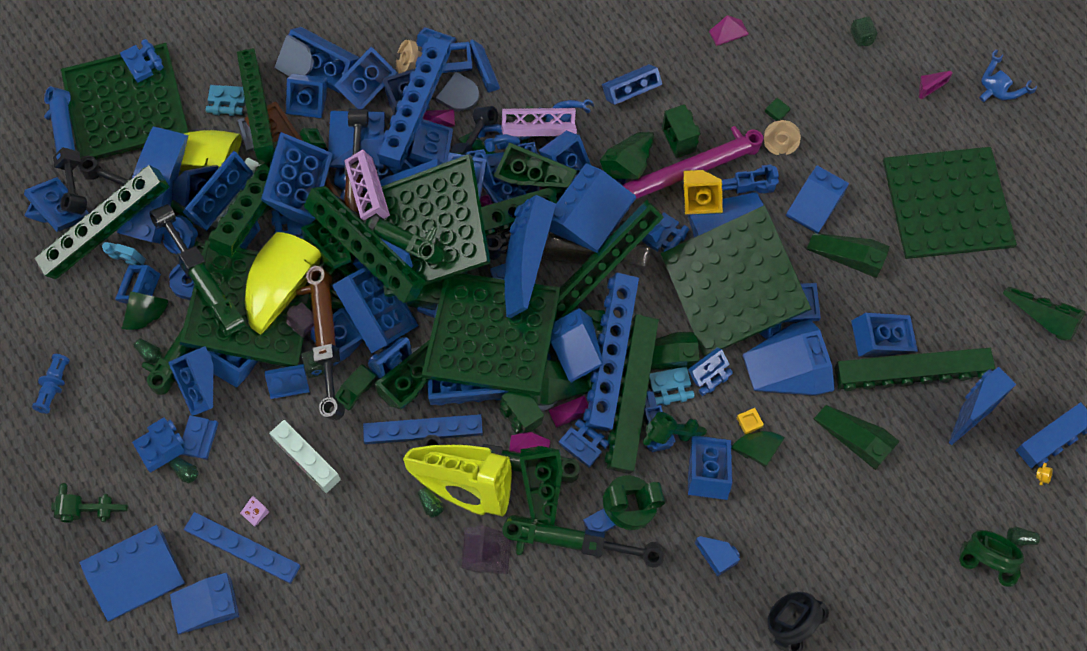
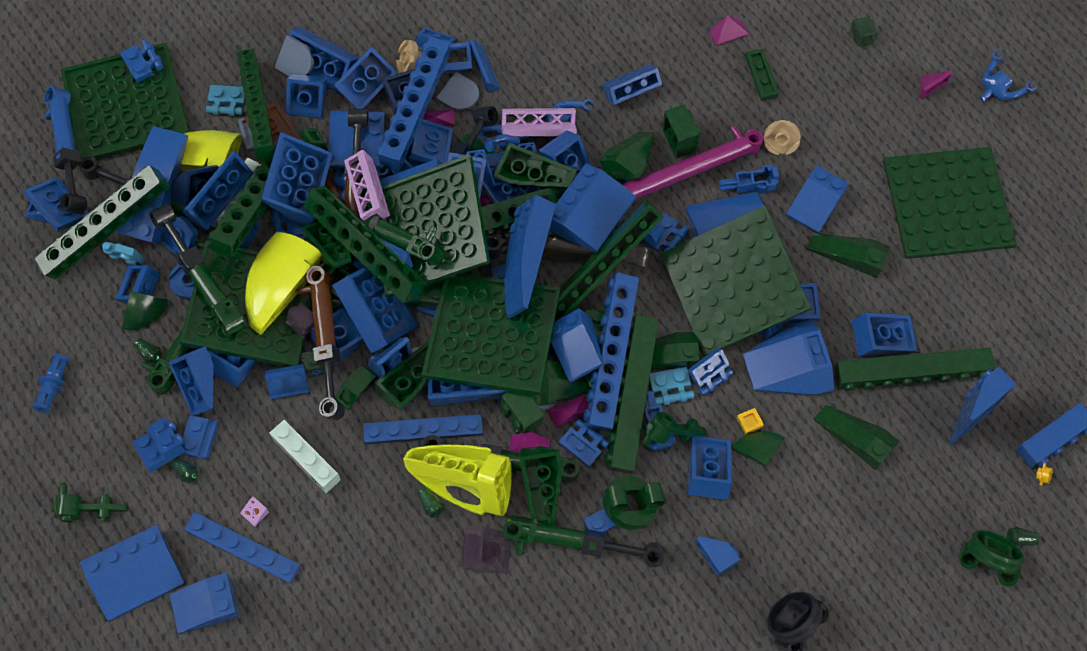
(702, 193): yellow slope -> none
(761, 74): none -> dark green plate
(777, 109): dark green tile -> none
(1058, 319): dark green wedge -> none

